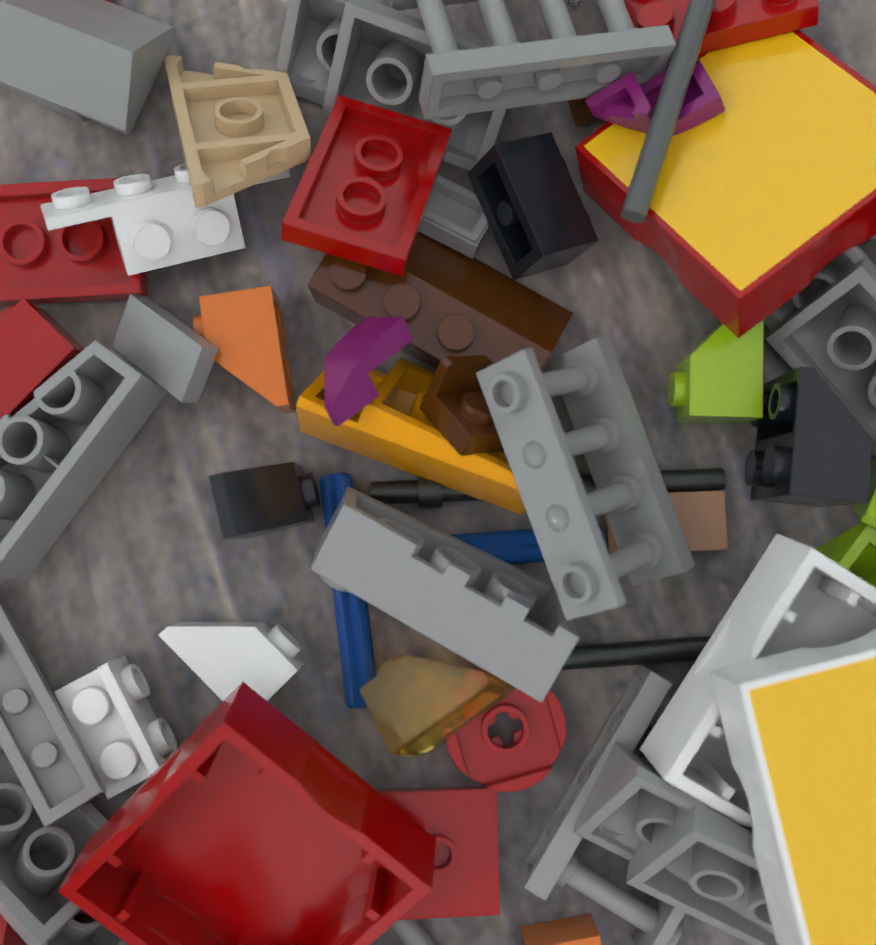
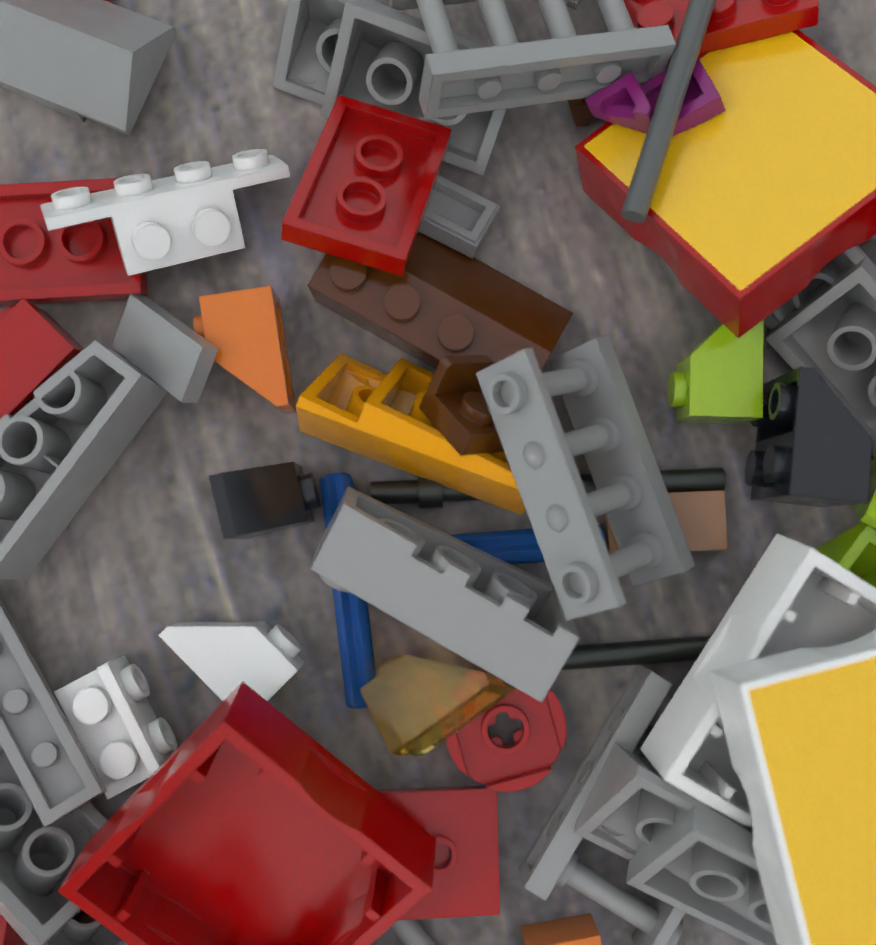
(235, 127): tan wing -> none
(353, 357): magenta slope -> none
(532, 205): black brick -> none

